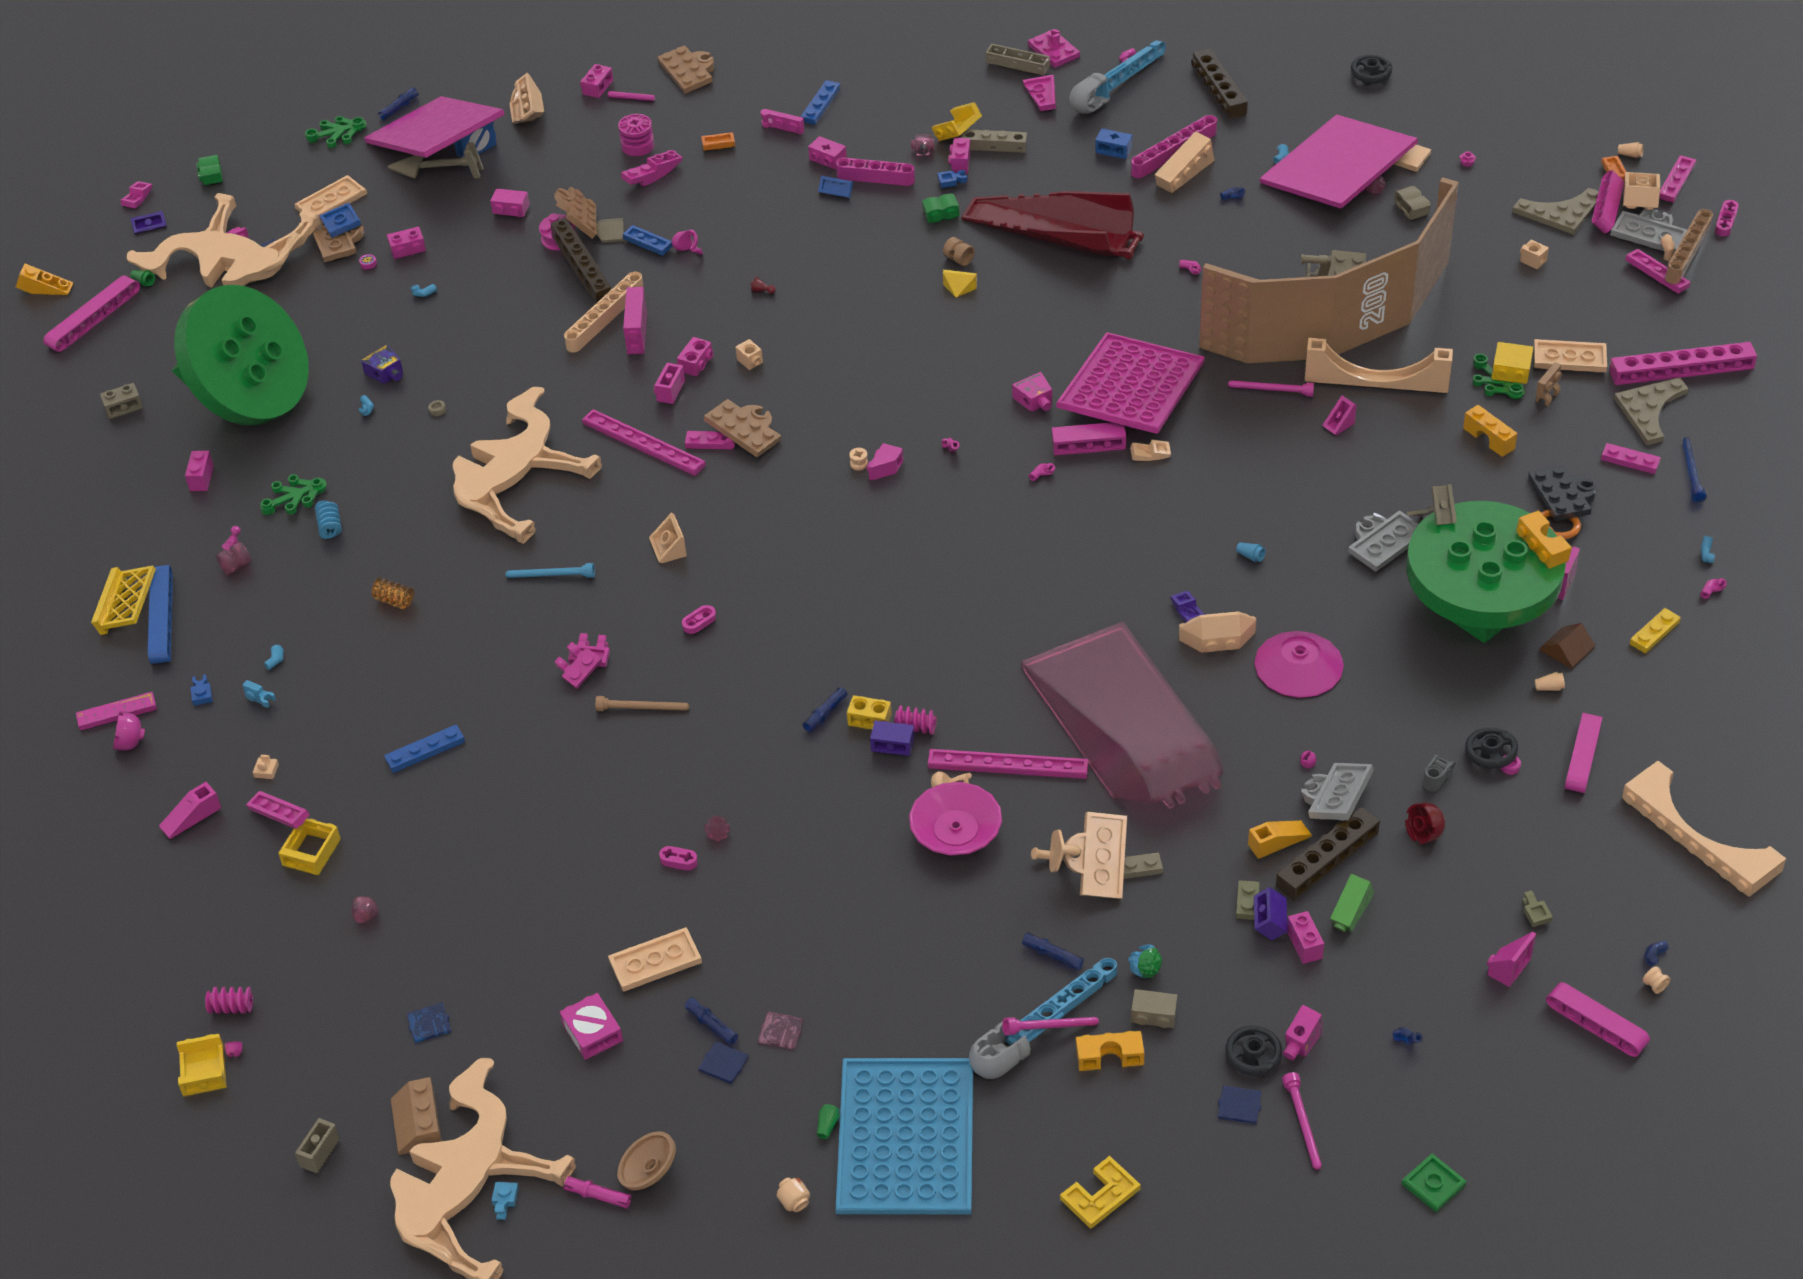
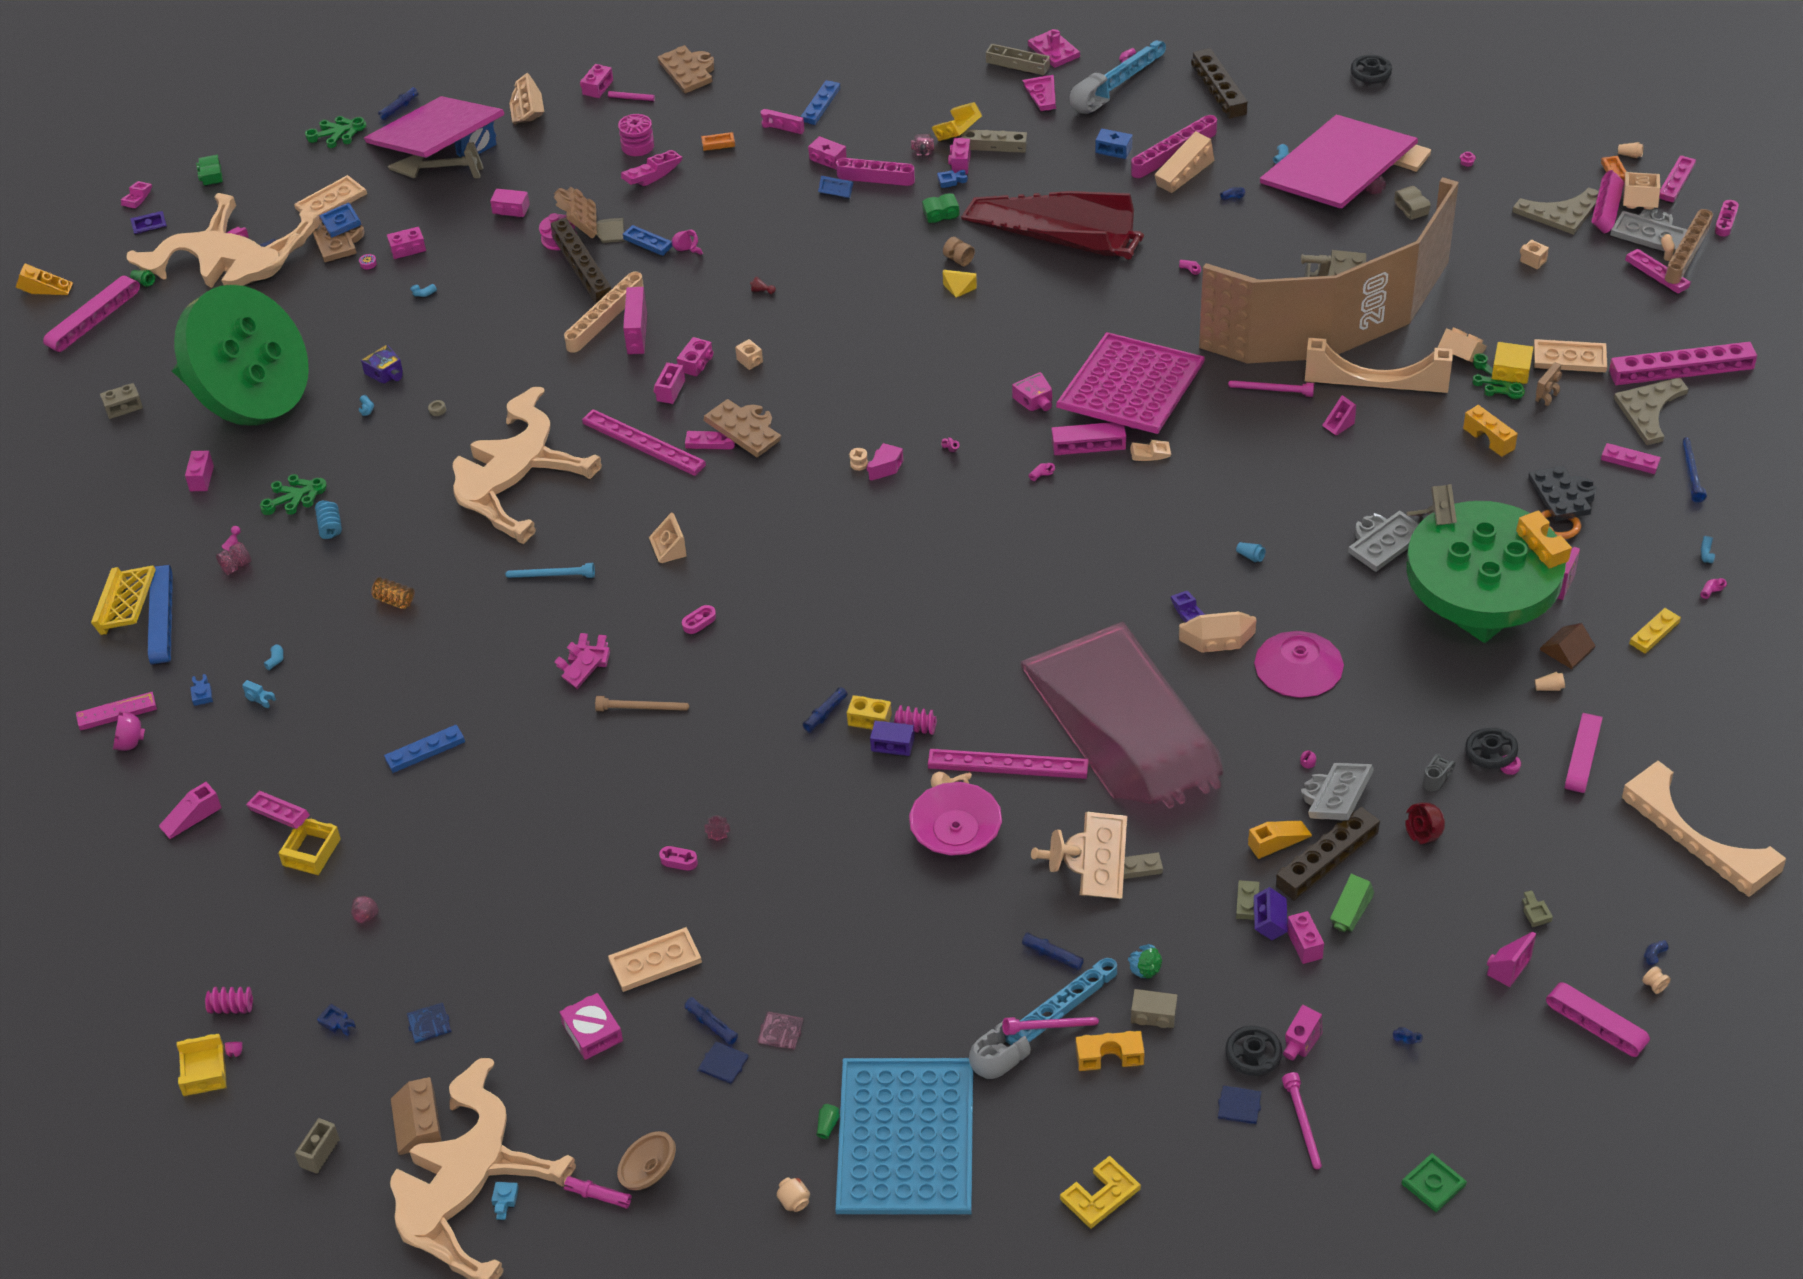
(265, 767): light nougat tile -> none
(335, 1018): none -> clear blue plate
(1462, 346): none -> light nougat slope

